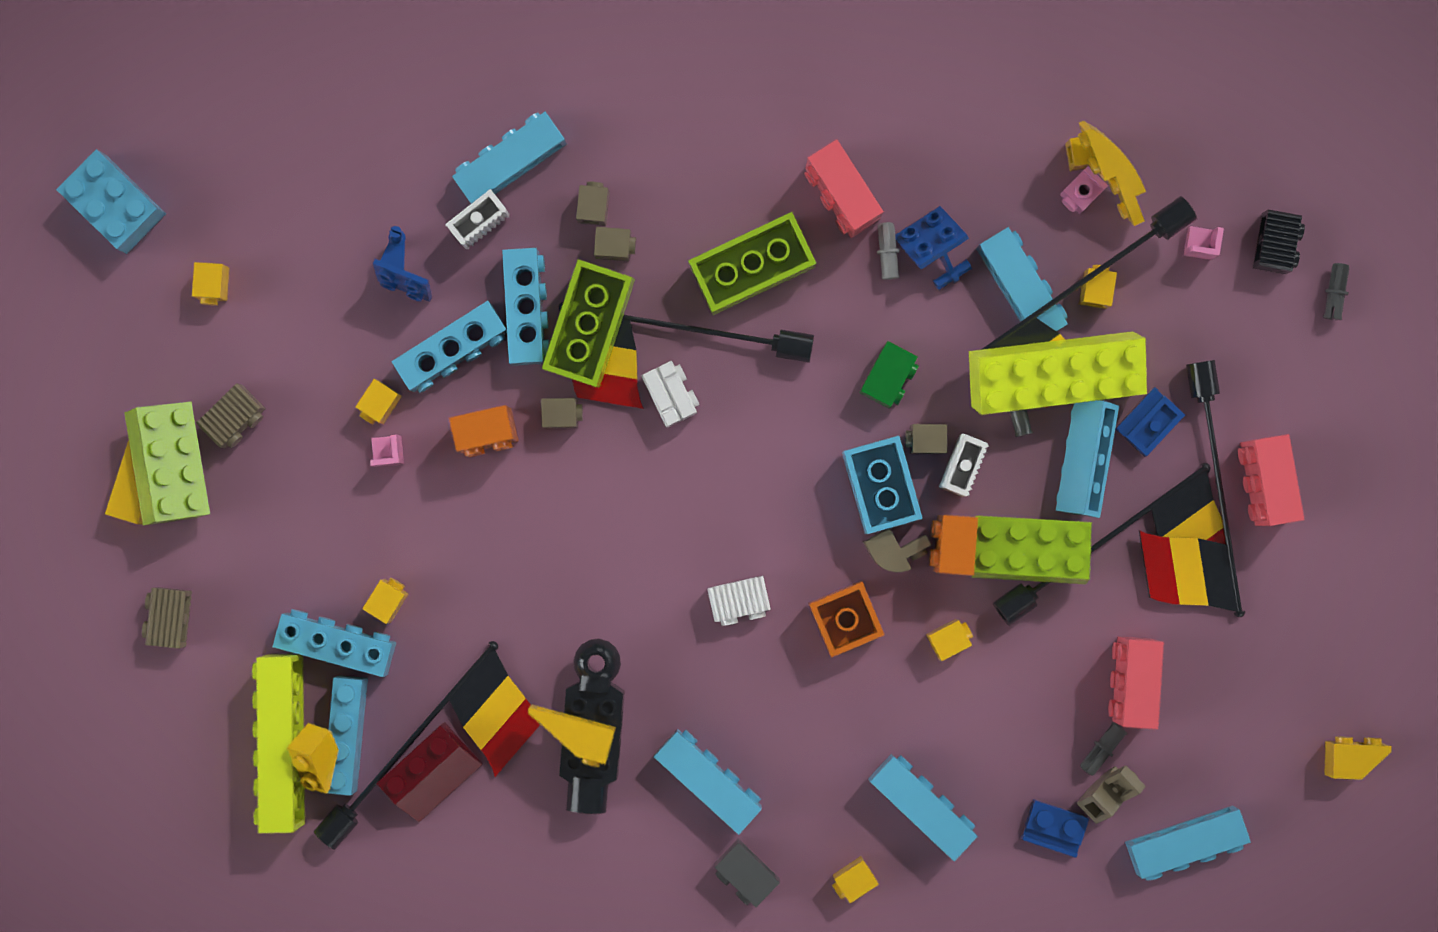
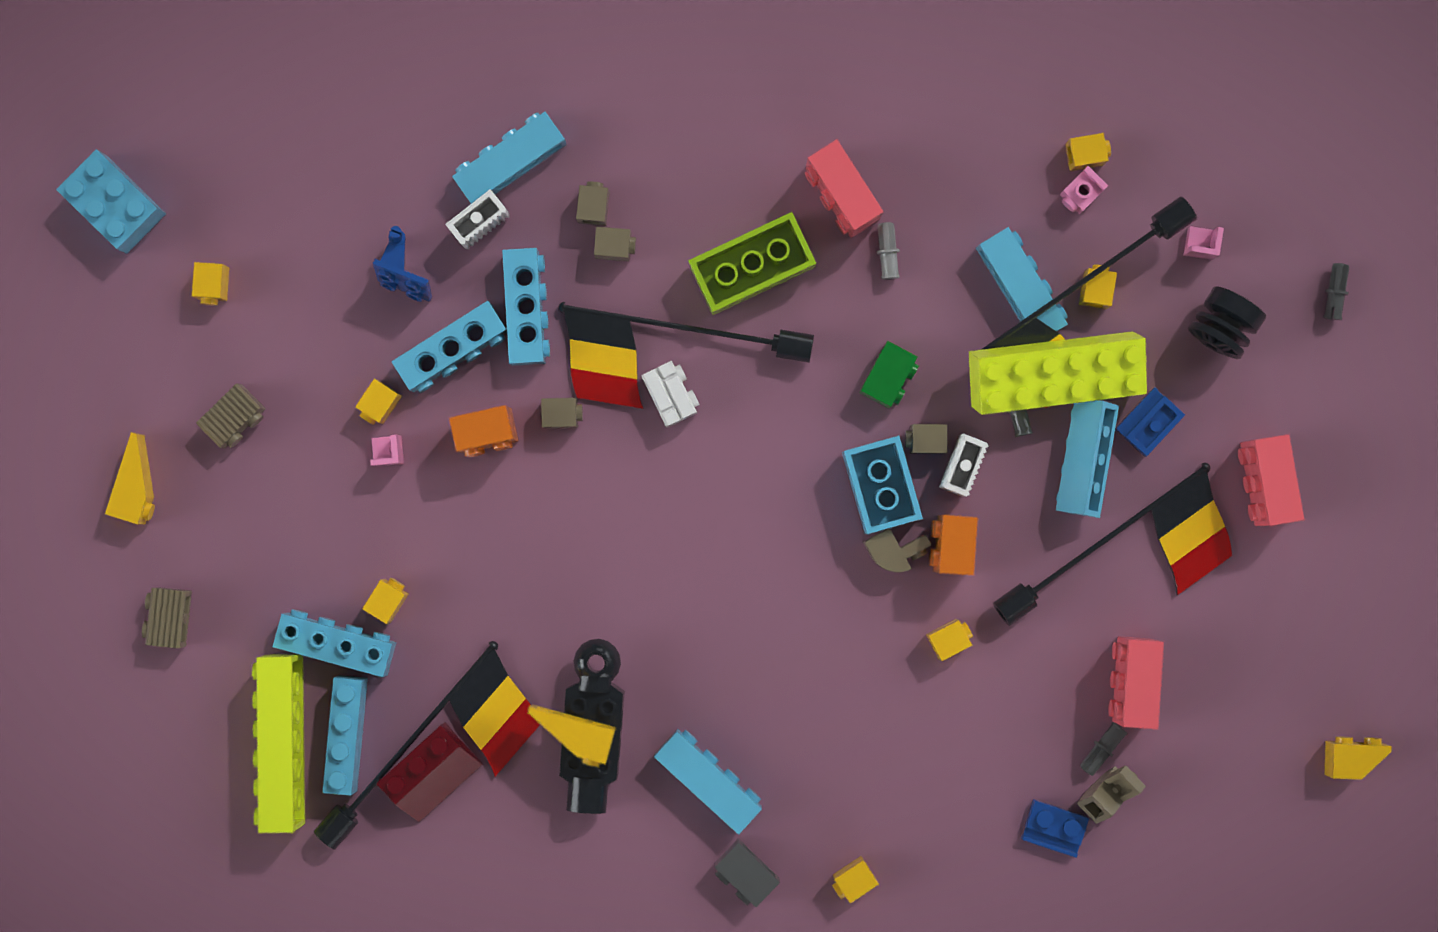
(167, 463): lime brick -> none
(314, 757): yellow slope -> none
(588, 323): lime brick -> none
(738, 600): white brick -> none
(846, 619): orange brick -> none
(923, 807): medium azure brick -> none
(932, 239): blue plate -> none
(1033, 550): lime brick -> none
(1116, 168): yellow slope -> none
(1188, 842): medium azure brick -> none
(1194, 568): flag -> none
(1224, 327): none -> black wheel
(1278, 242): black brick -> none

